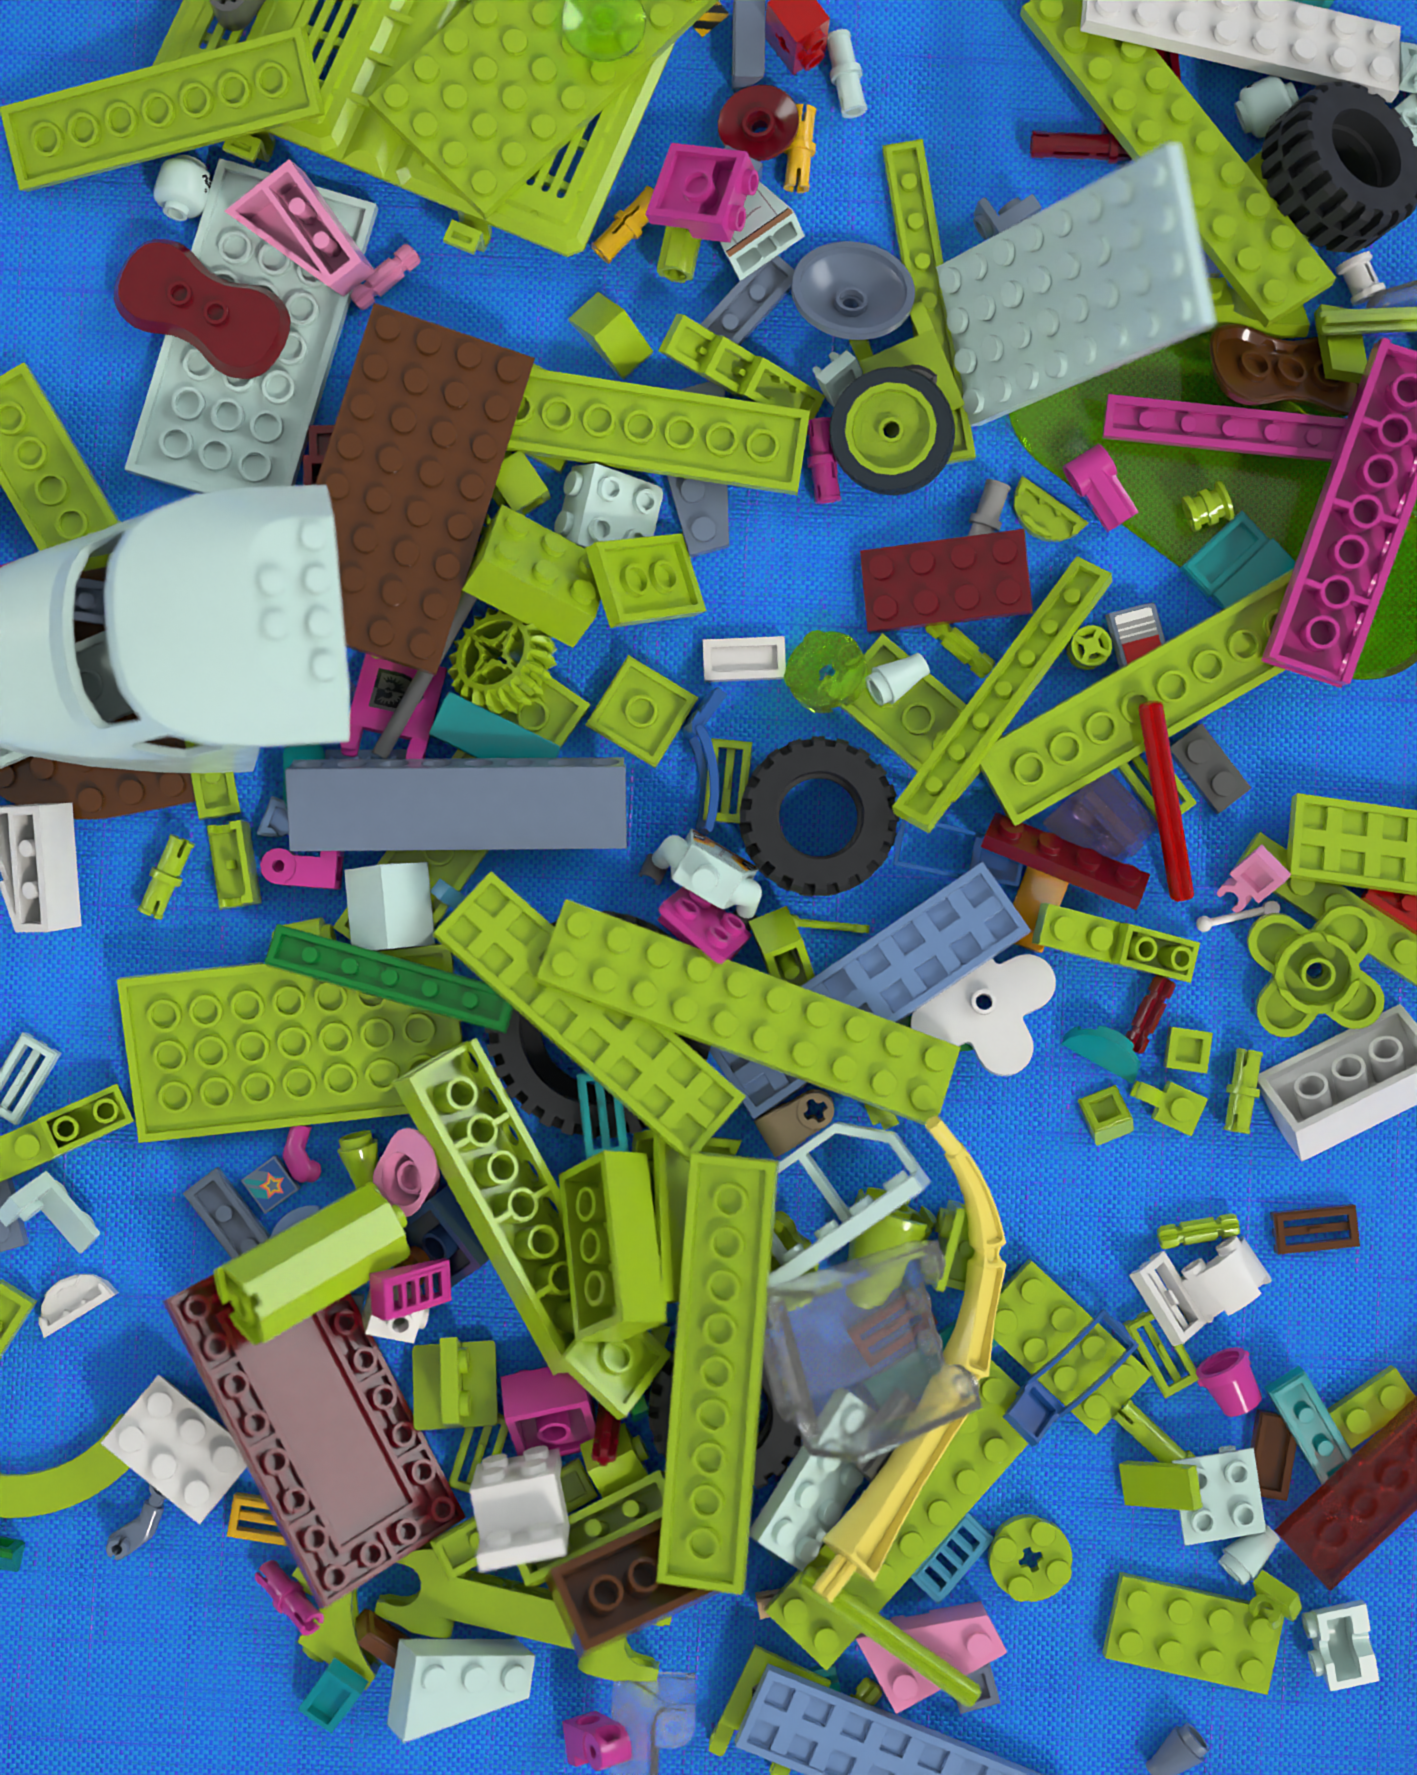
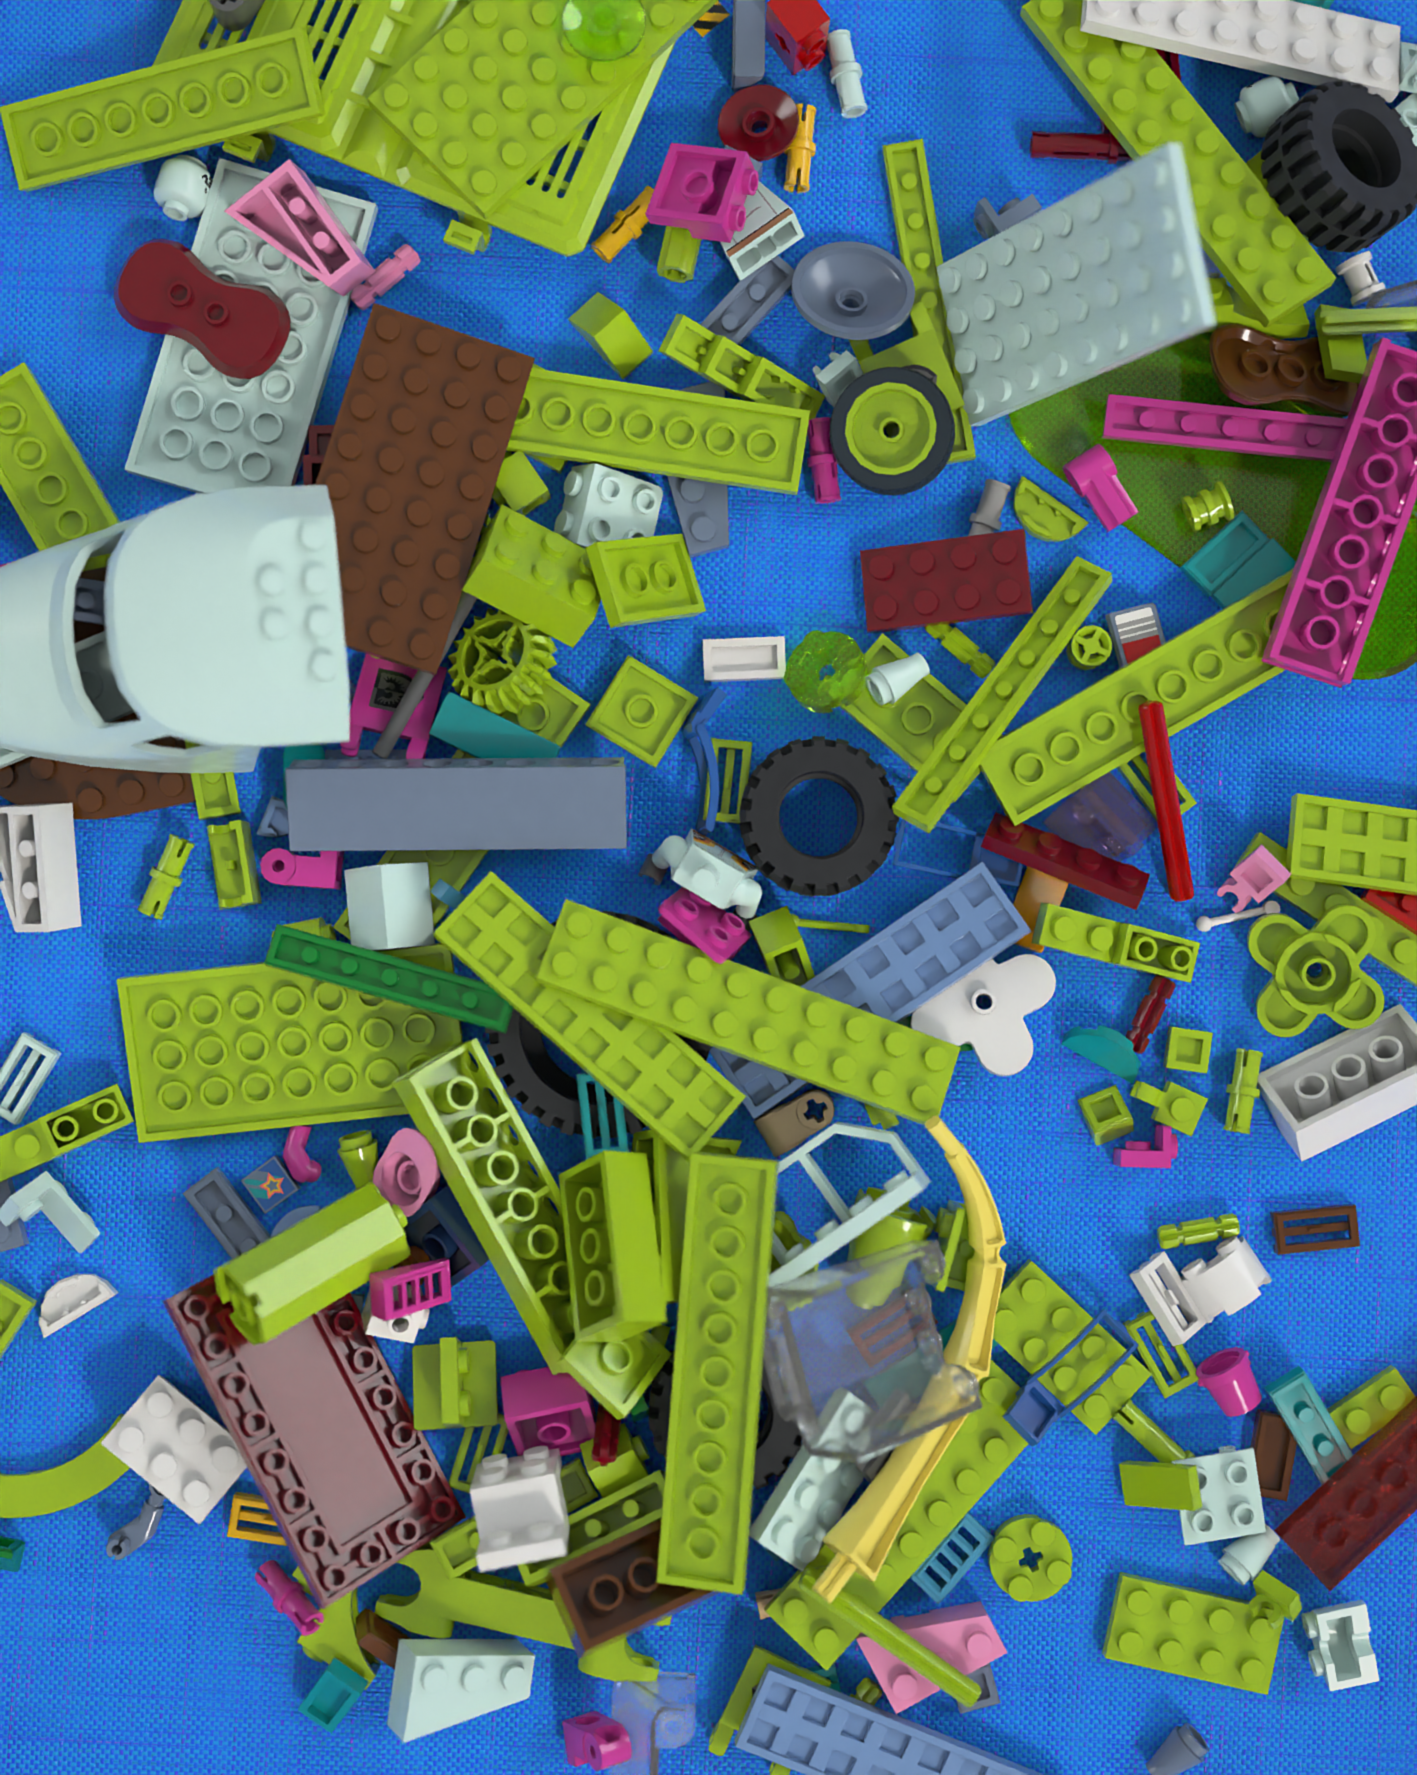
(1140, 1152): none -> dark pink bracket
(1209, 769): dark grey plate -> none

